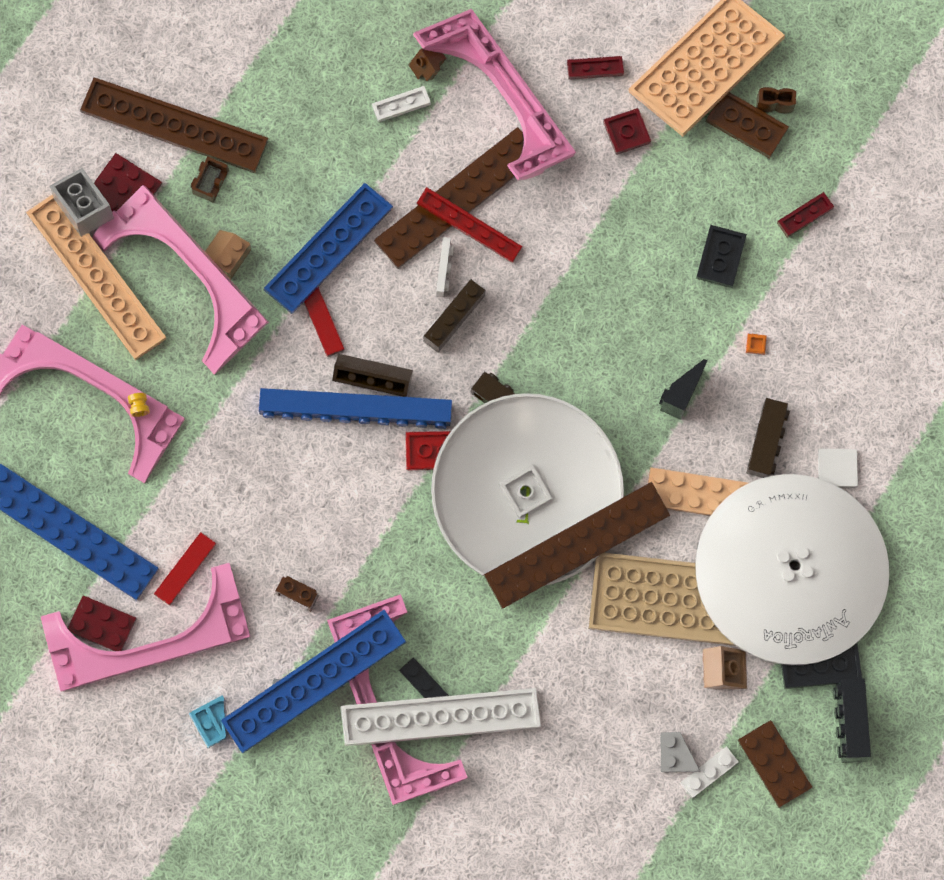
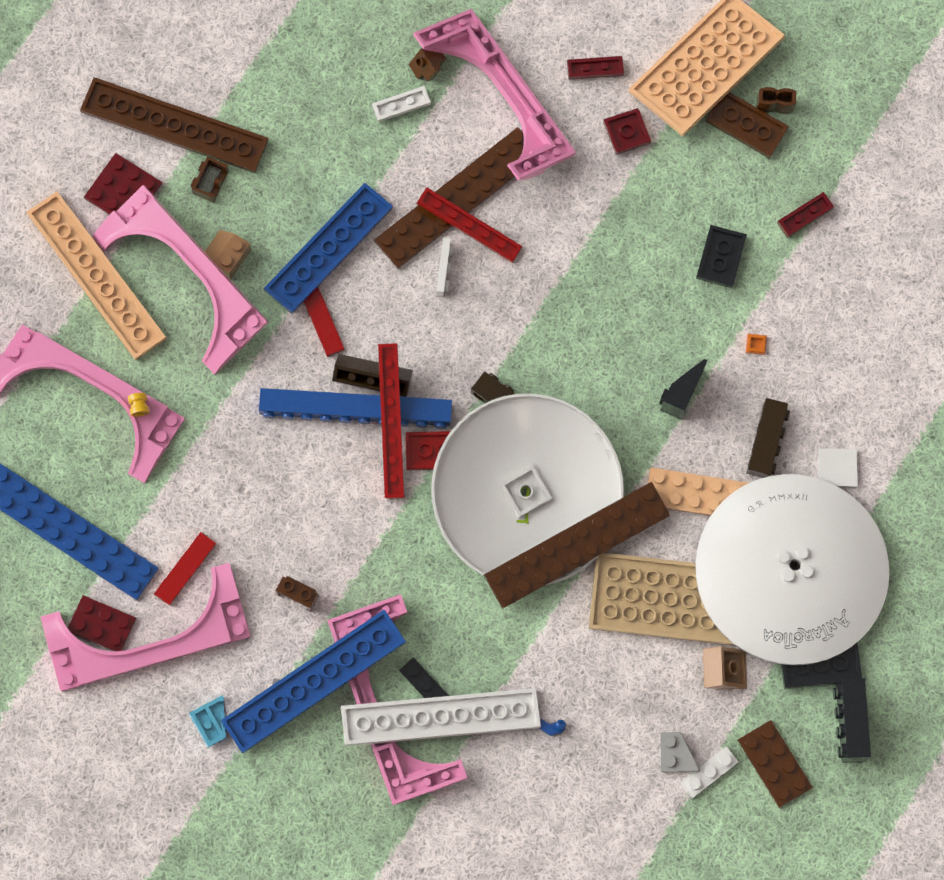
(81, 202): light grey brick -> none
(391, 420): none -> red plate
(454, 315): dark brown brick -> none
(553, 728): none -> blue arm

